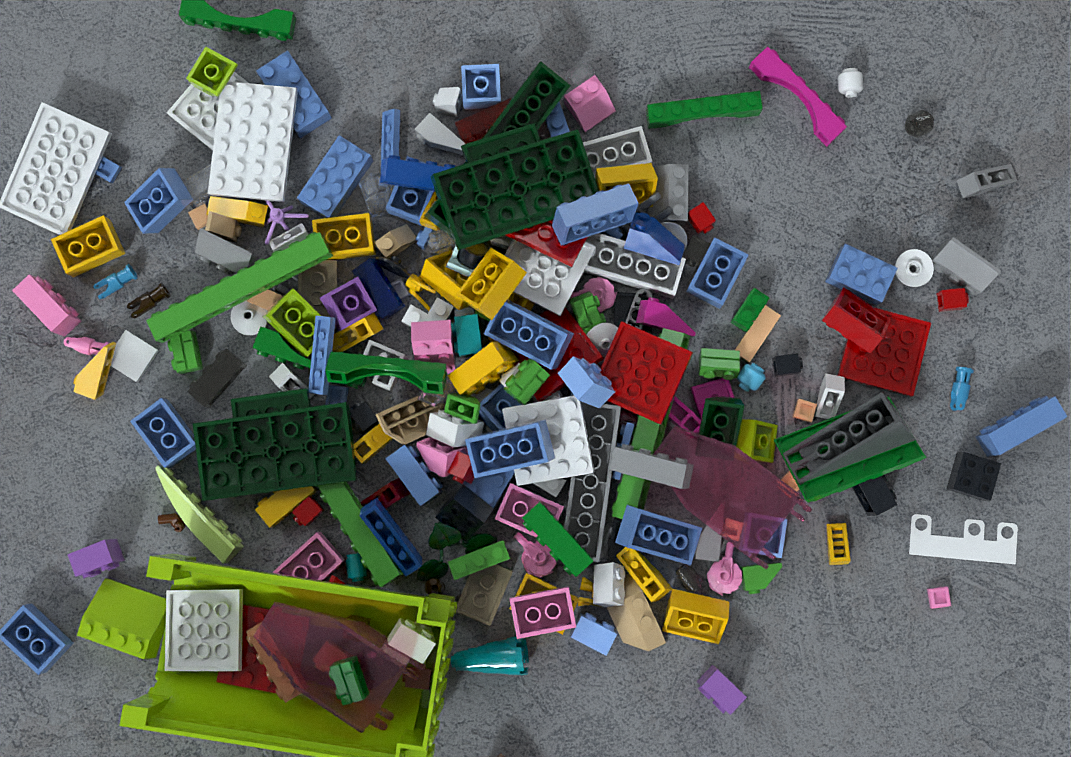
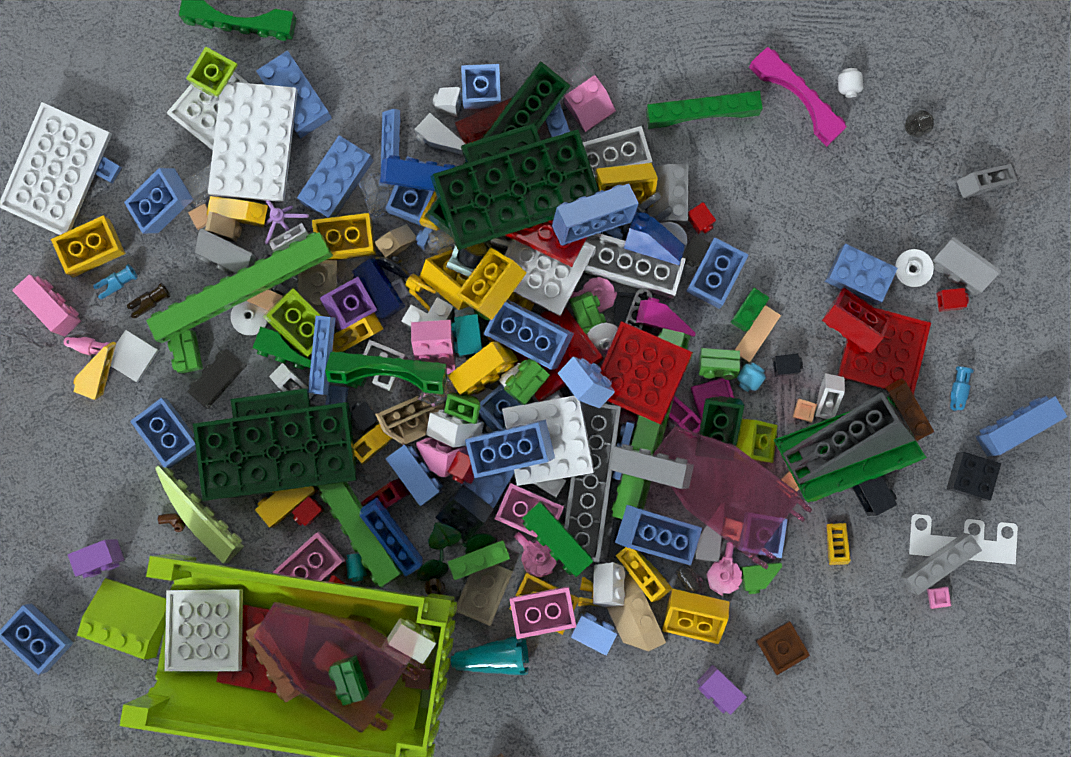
(782, 648): none -> reddish brown plate
(909, 409): none -> reddish brown brick
(941, 563): none -> light grey brick

